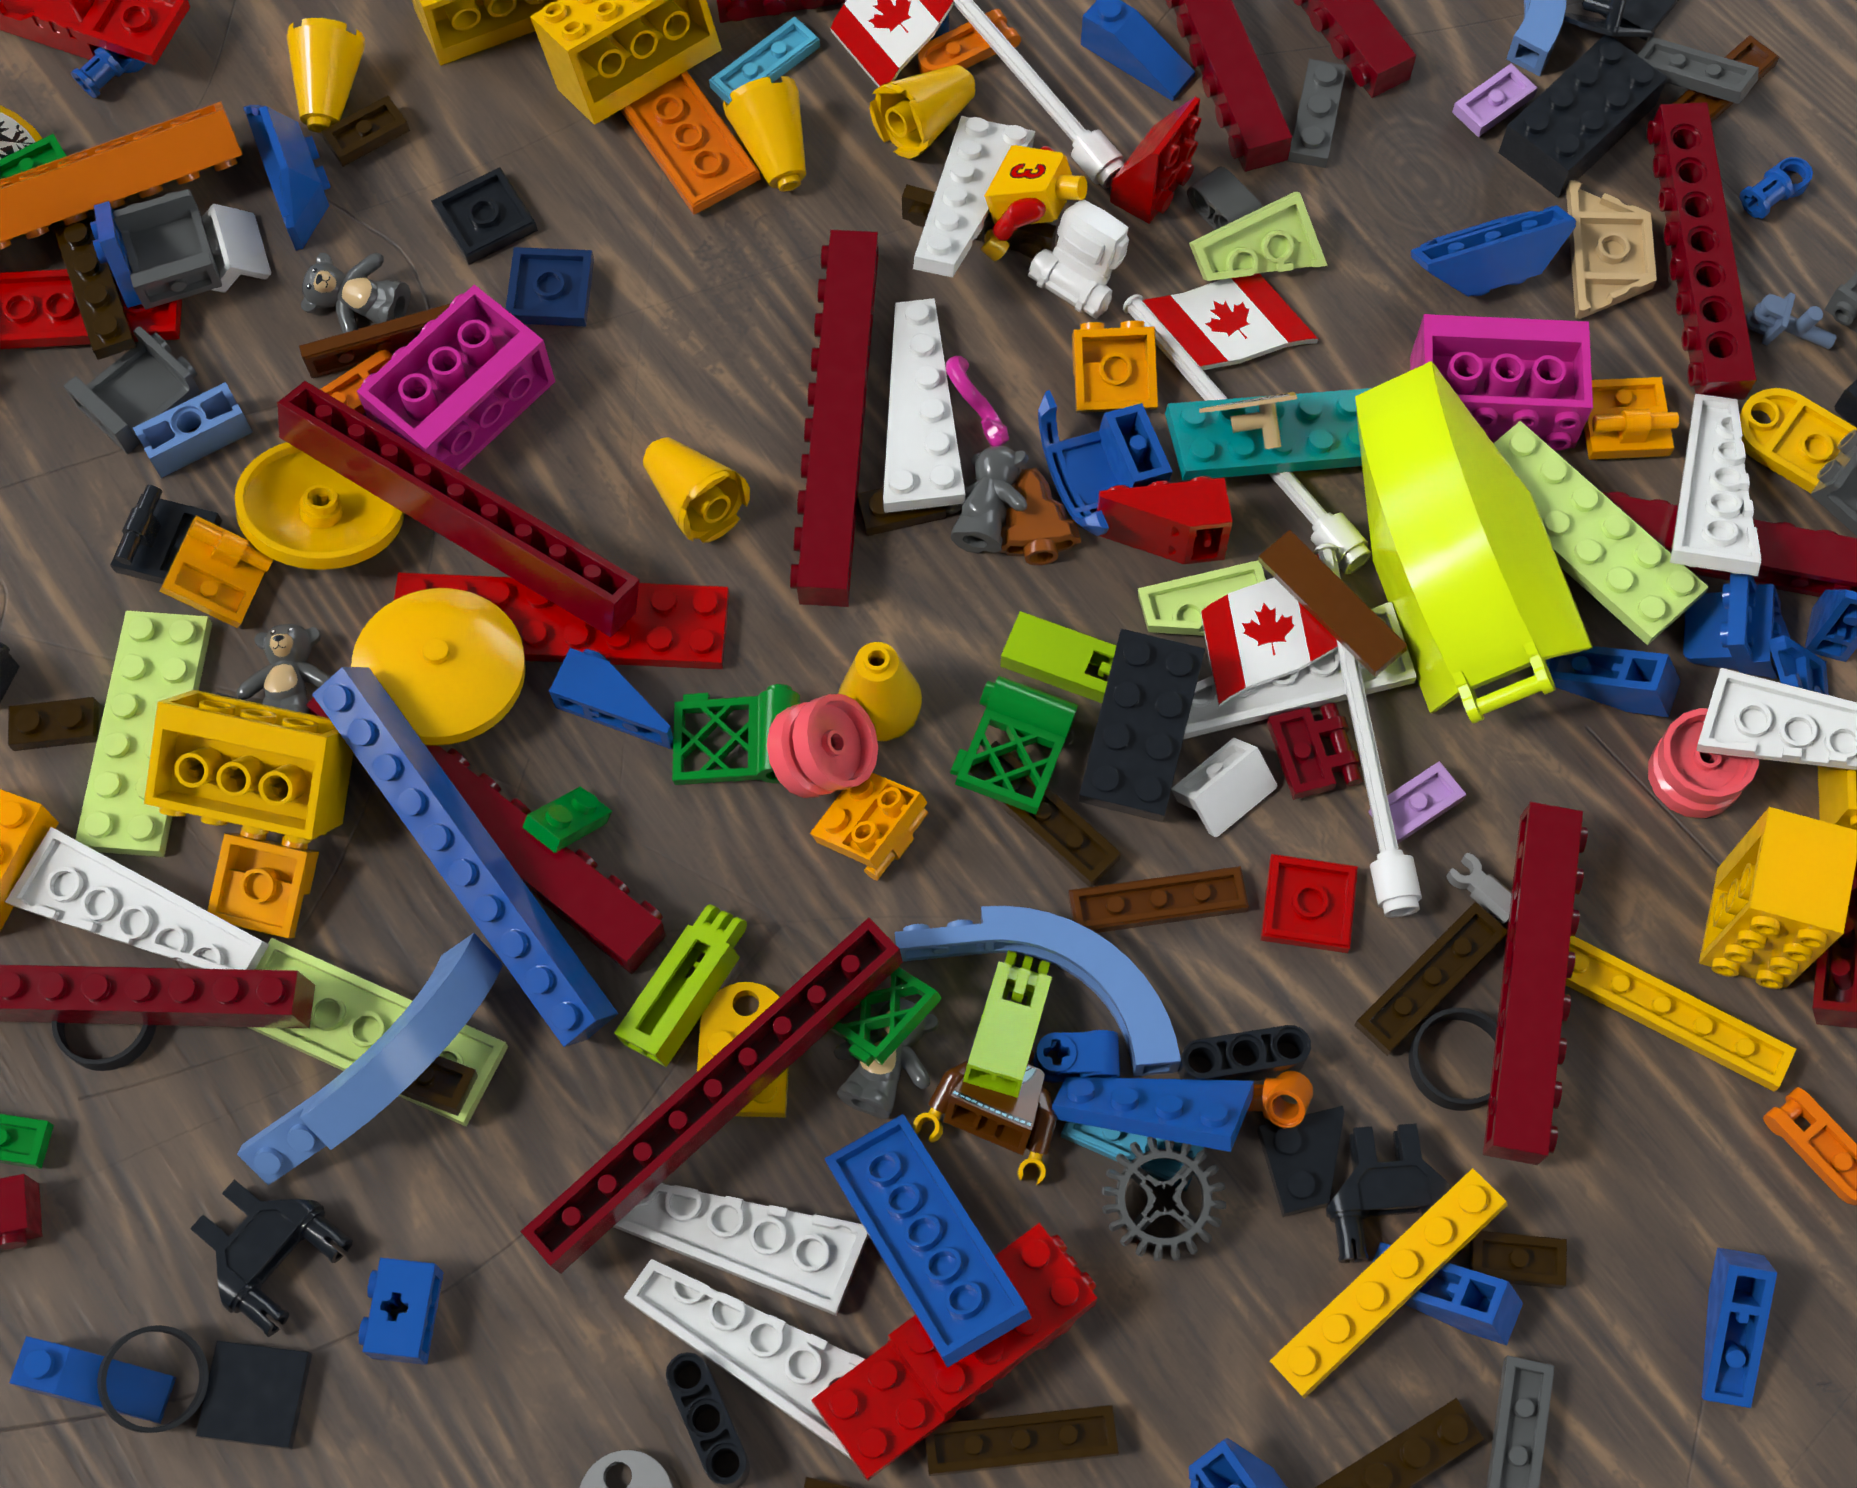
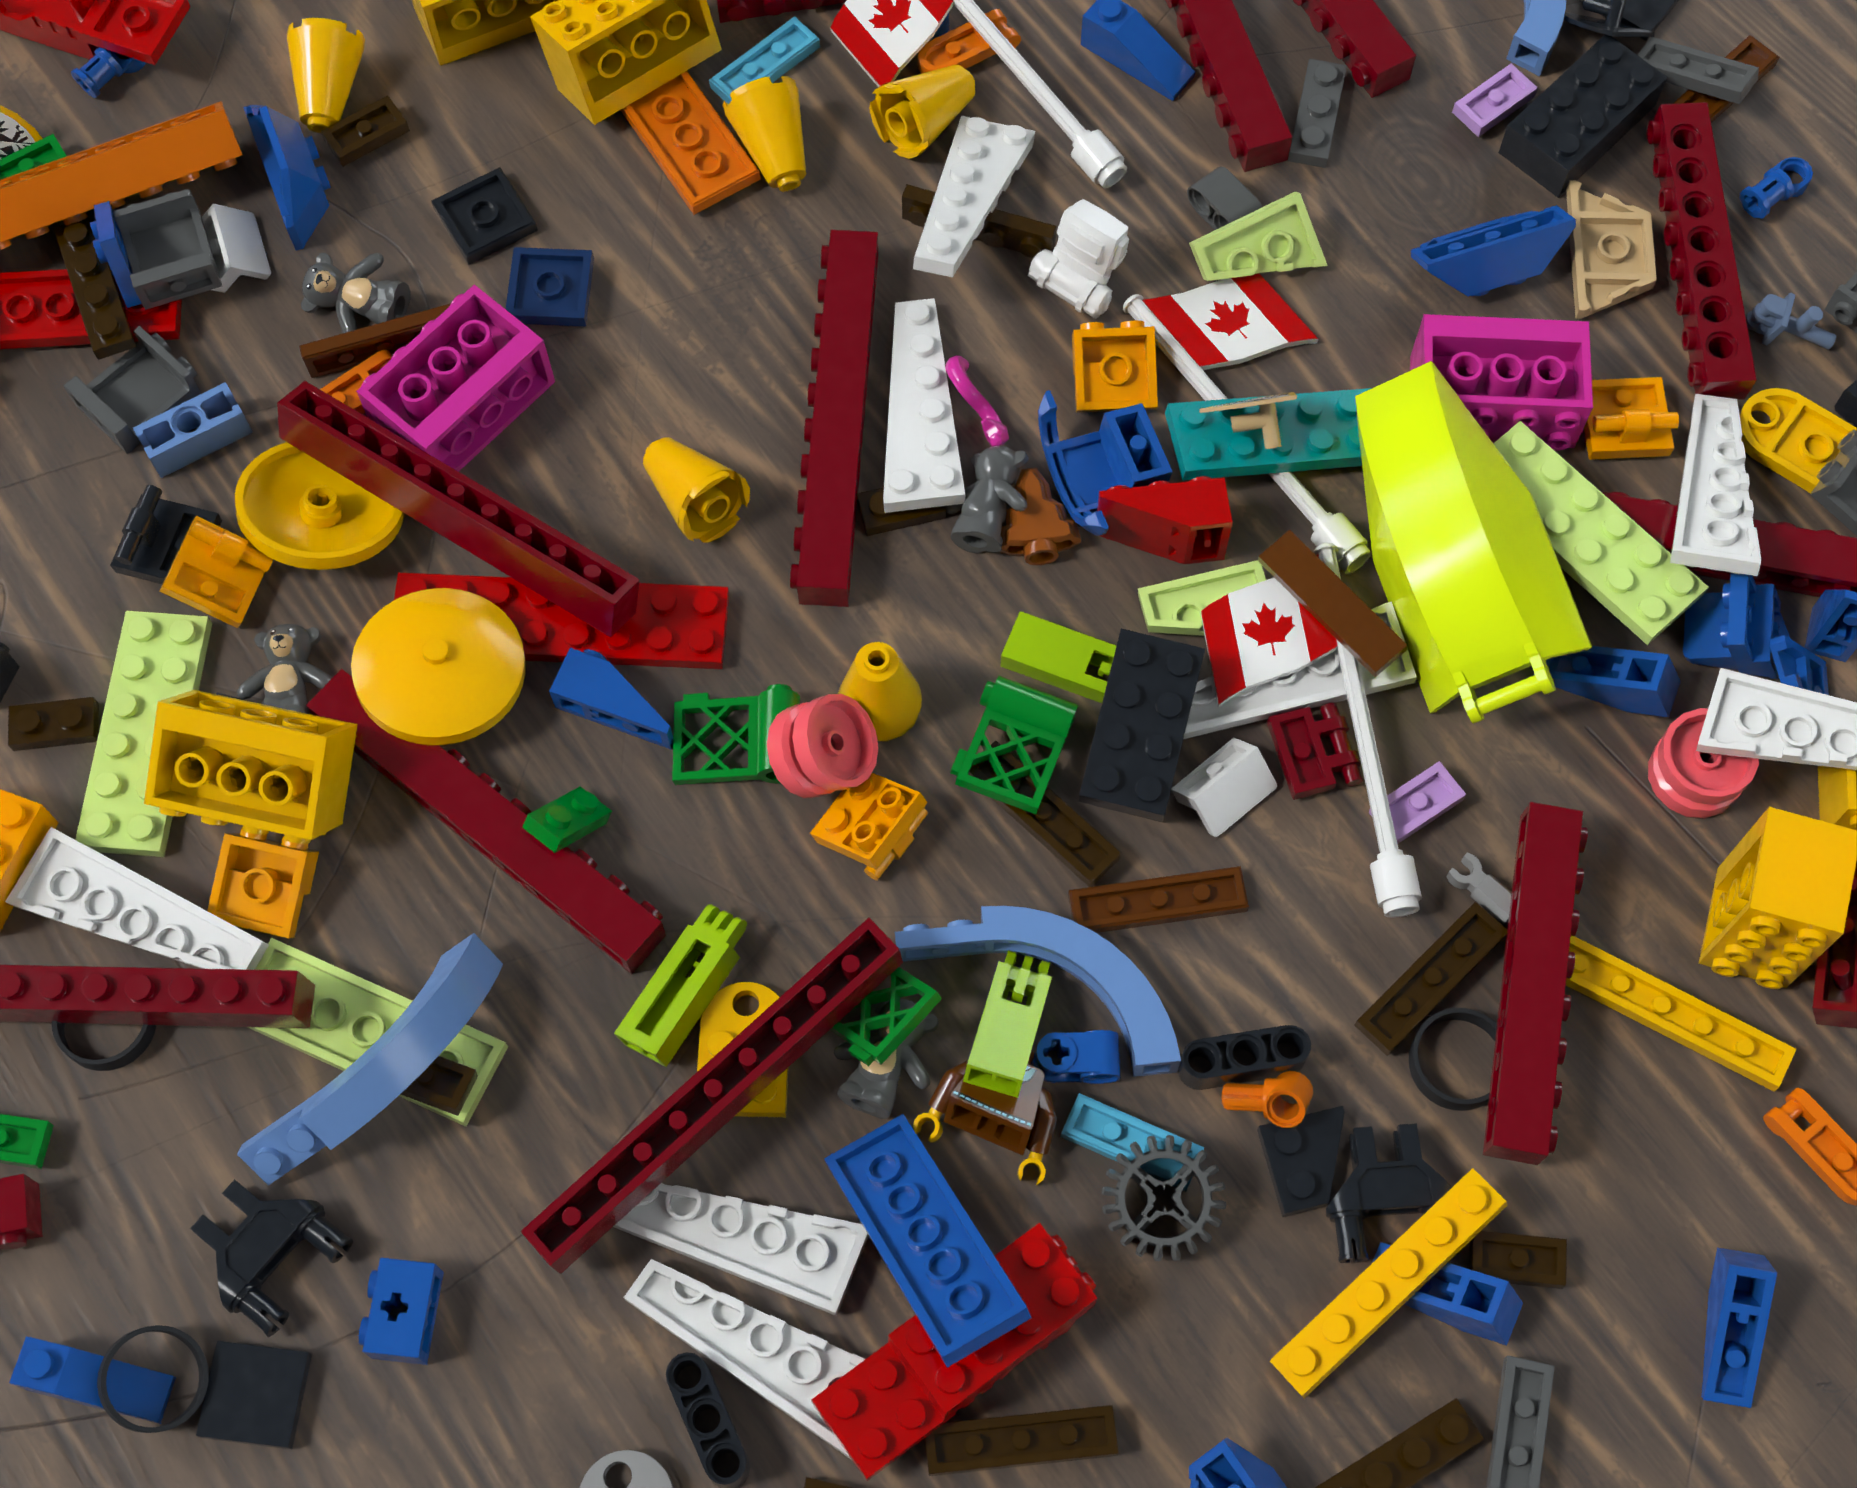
(465, 855): blue brick -> none
(1028, 190): yellow torso -> none
(1158, 164): red slope -> none
(1166, 1109): blue wing -> none
(1309, 903): red tile -> none

